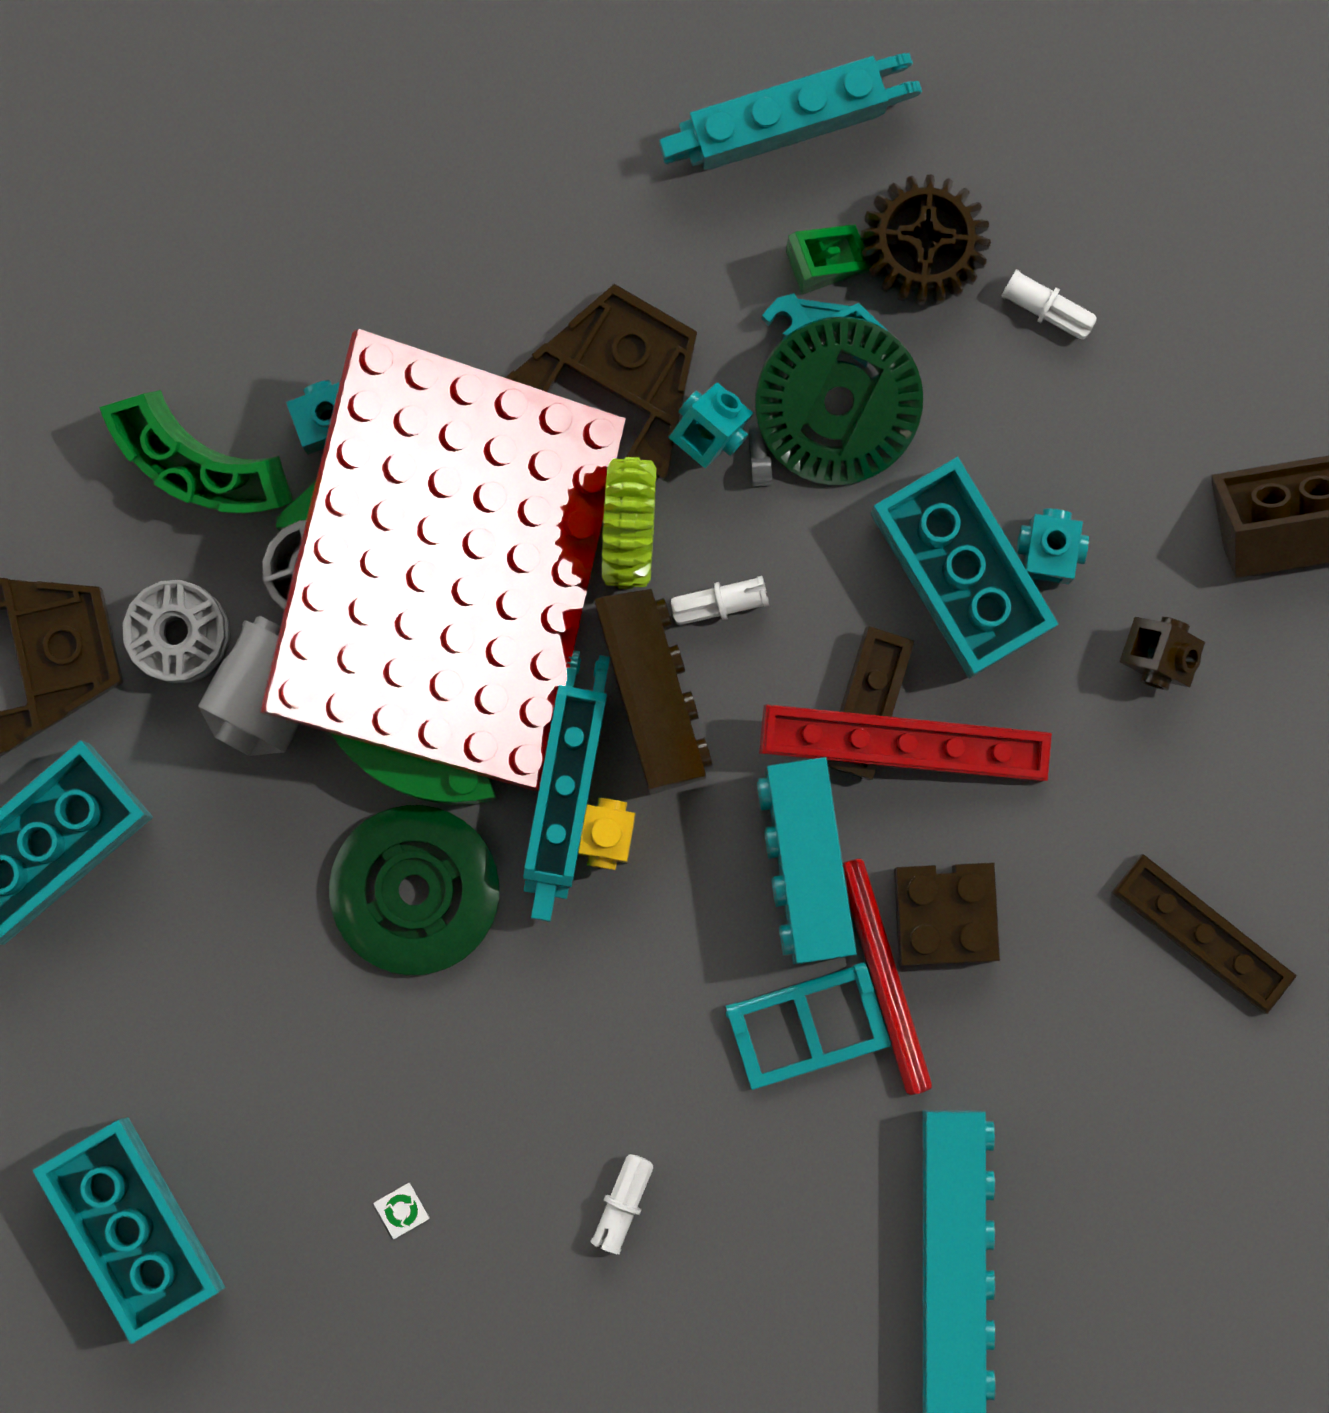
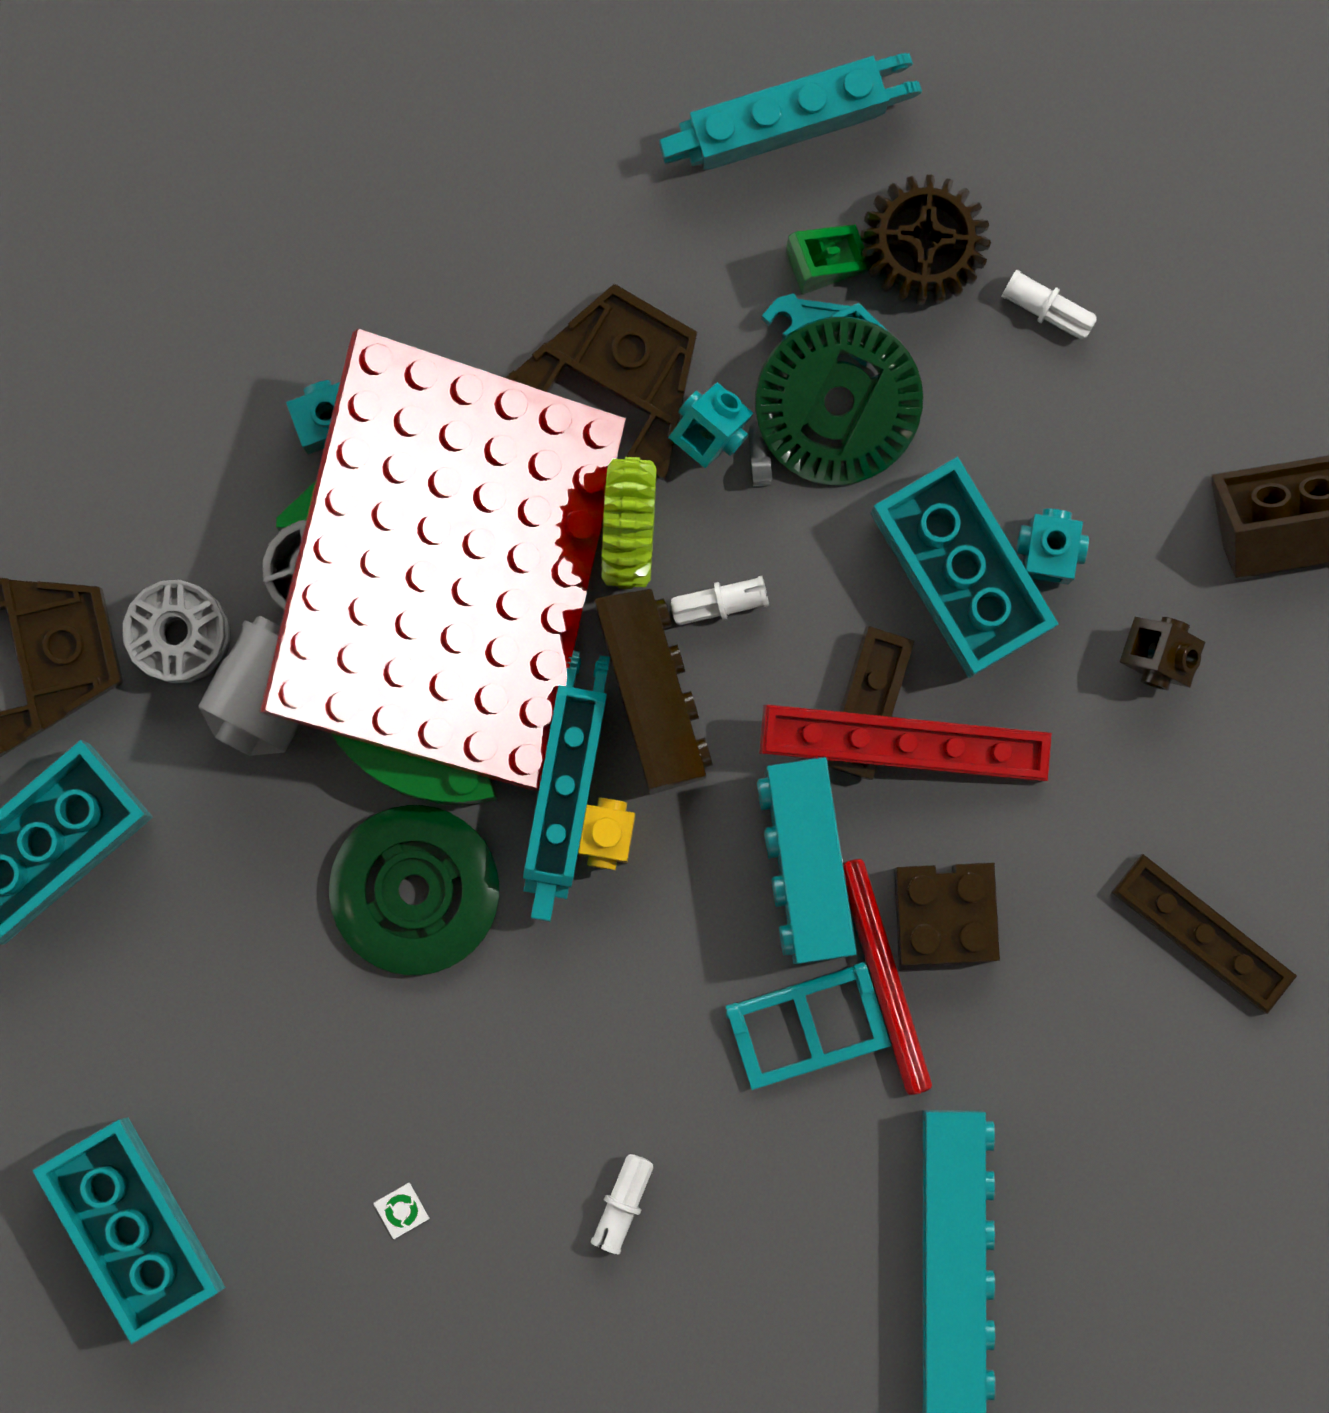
(186, 467): green brick -> none

